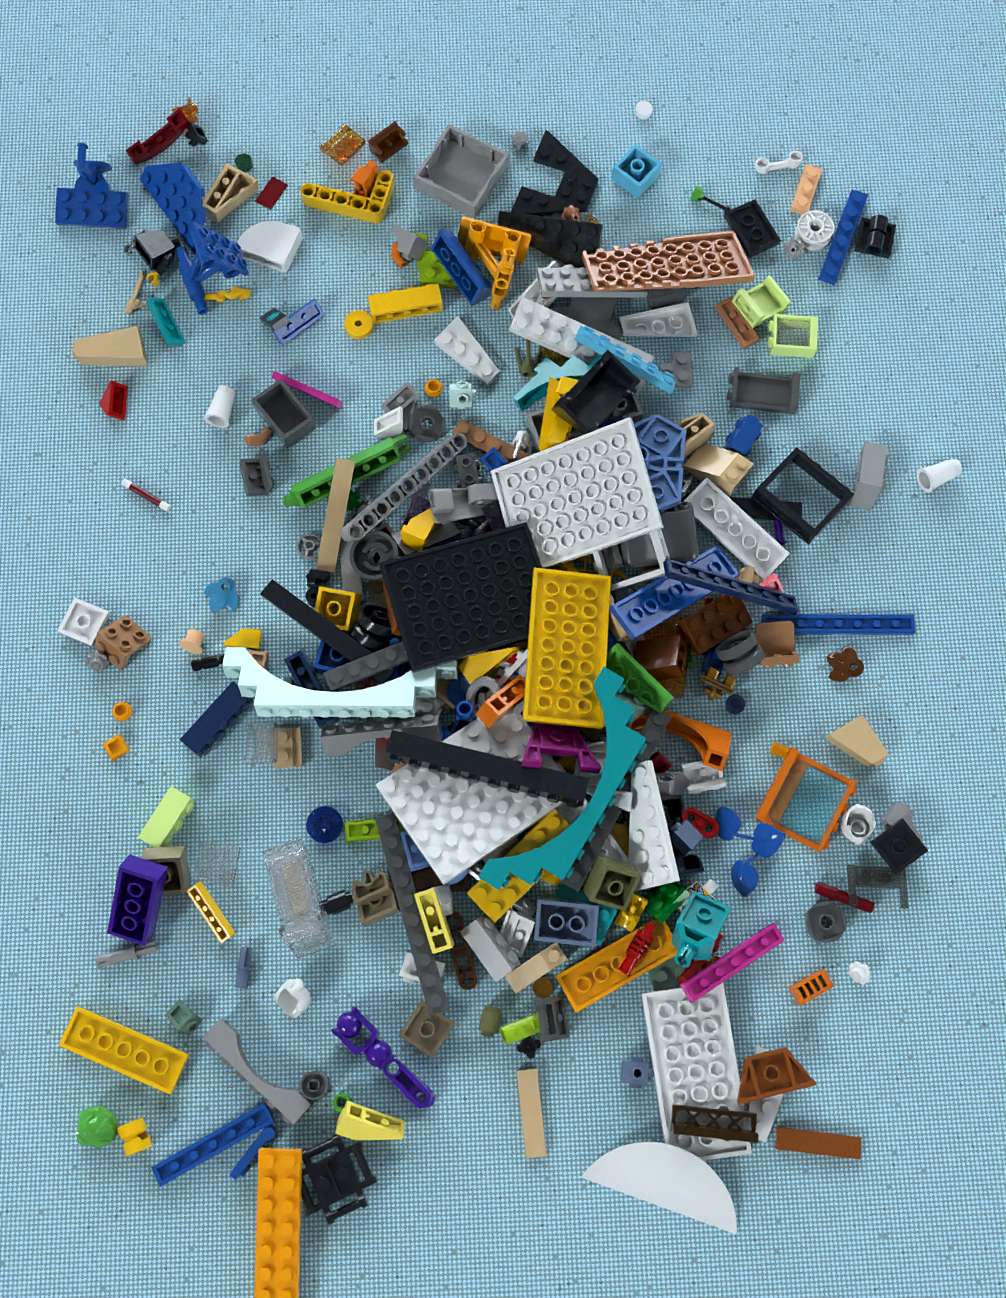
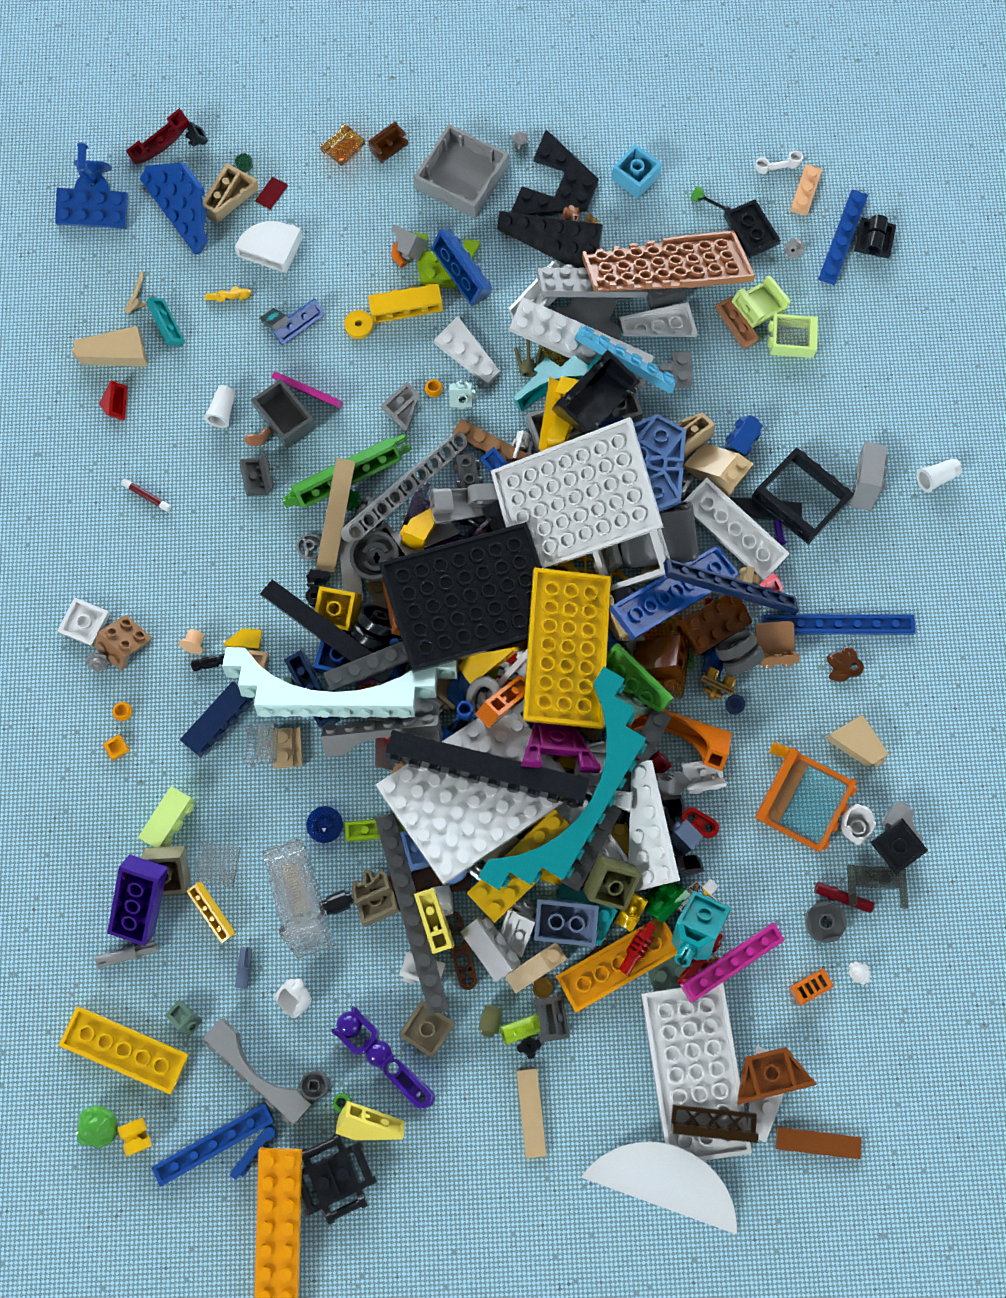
(155, 250): black torso -> none
(190, 110): clear orange bracket -> none
(212, 255): blue plate -> none
(219, 597): dark azure plate -> none
(352, 201): yellow beam -> none
(365, 179): orange piece -> none
(389, 424): white slope -> none
(422, 433): dark grey plate -> none
(491, 240): light orange plate -> none
(627, 1072): sand blue brick -> none
(644, 110): white tile -> none
(764, 392): dark grey panel -> none
(765, 844): blue plant -> none
(822, 226): white wheel -> none

